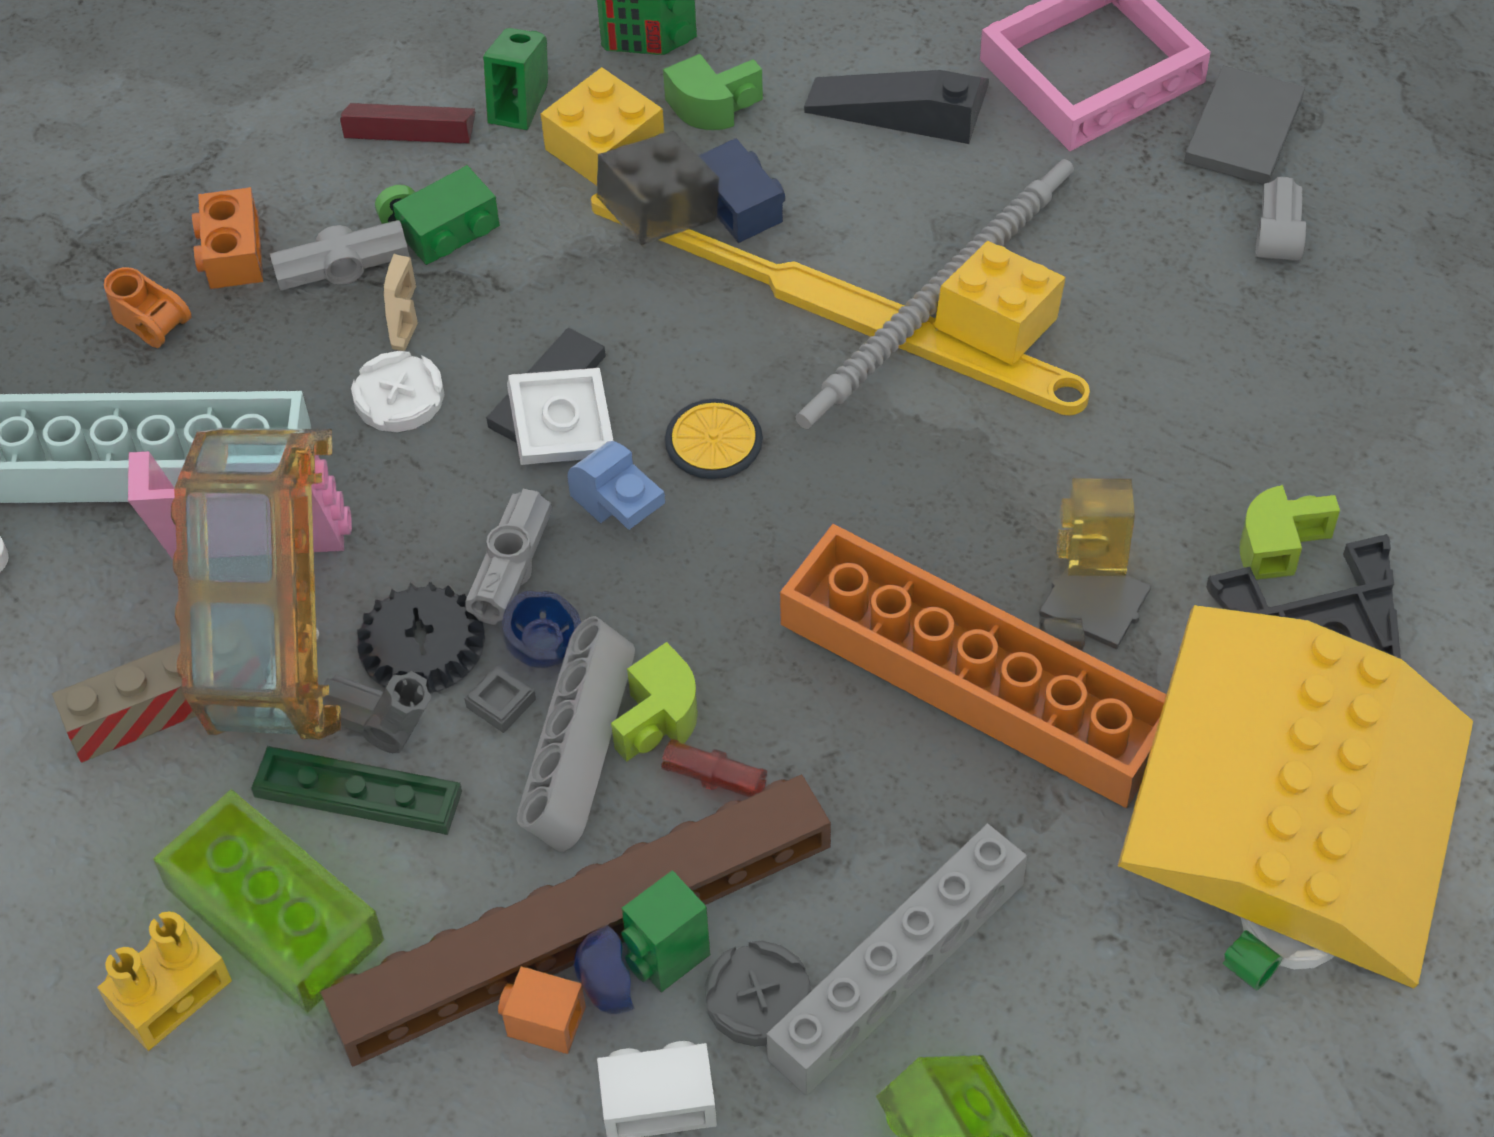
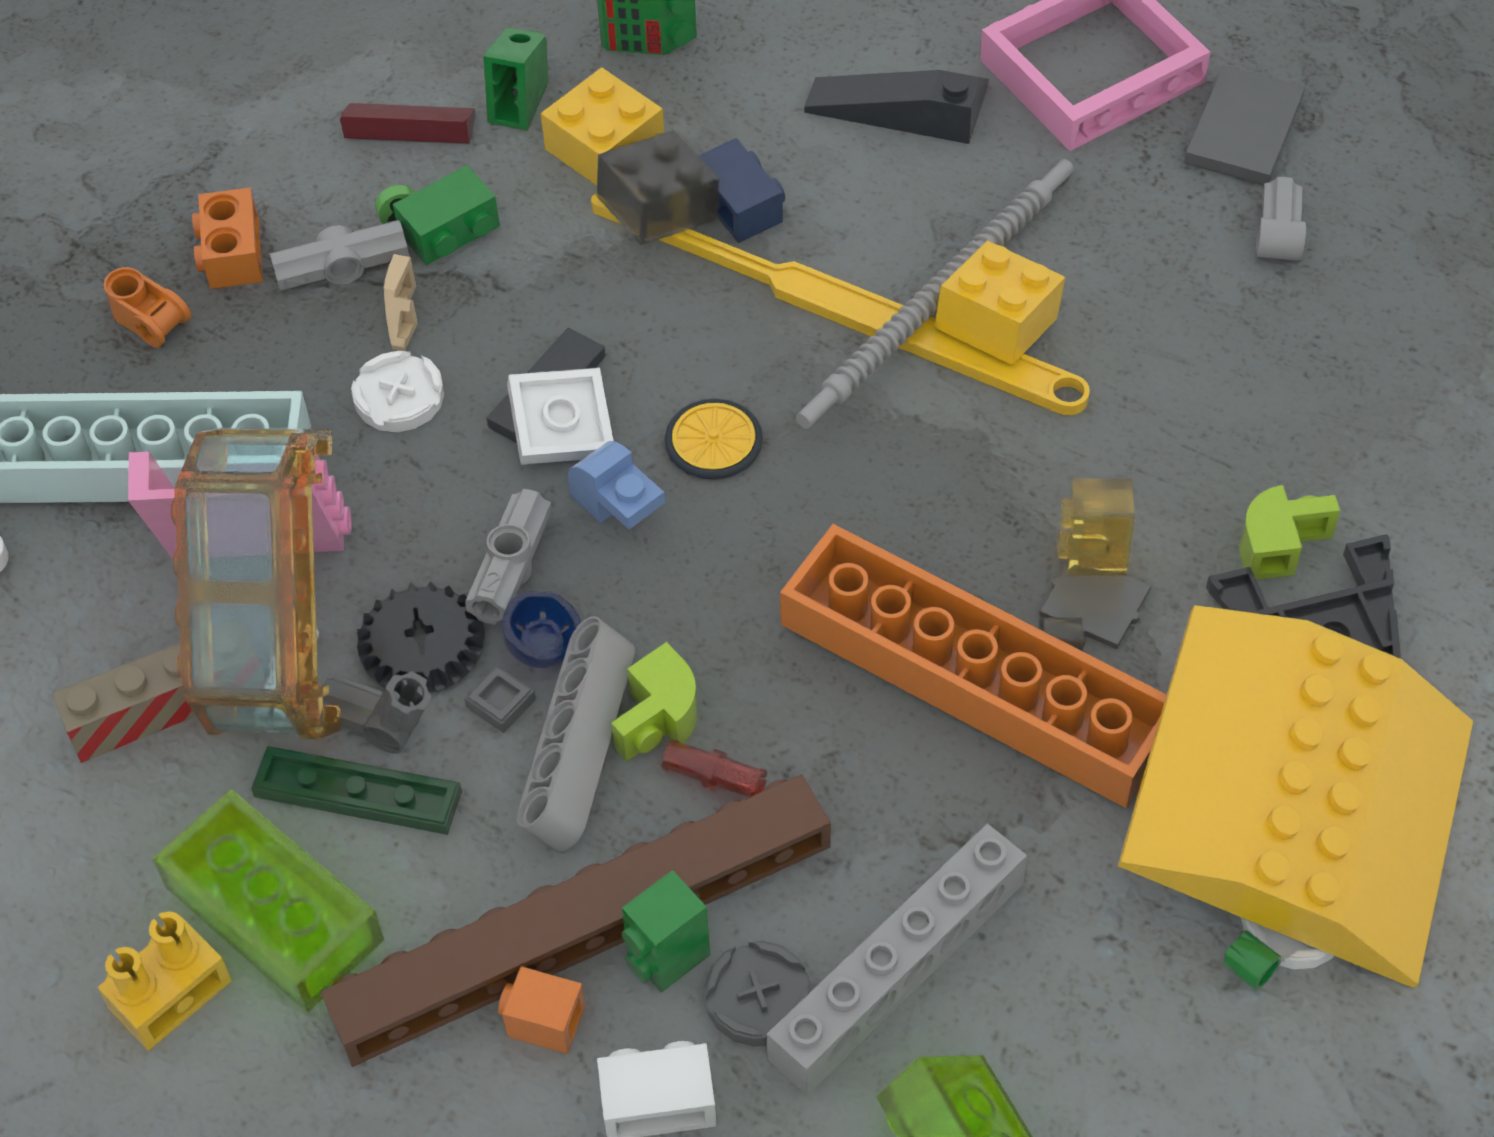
(603, 973): clear blue helmet -> none
(710, 98): bright green brick -> none

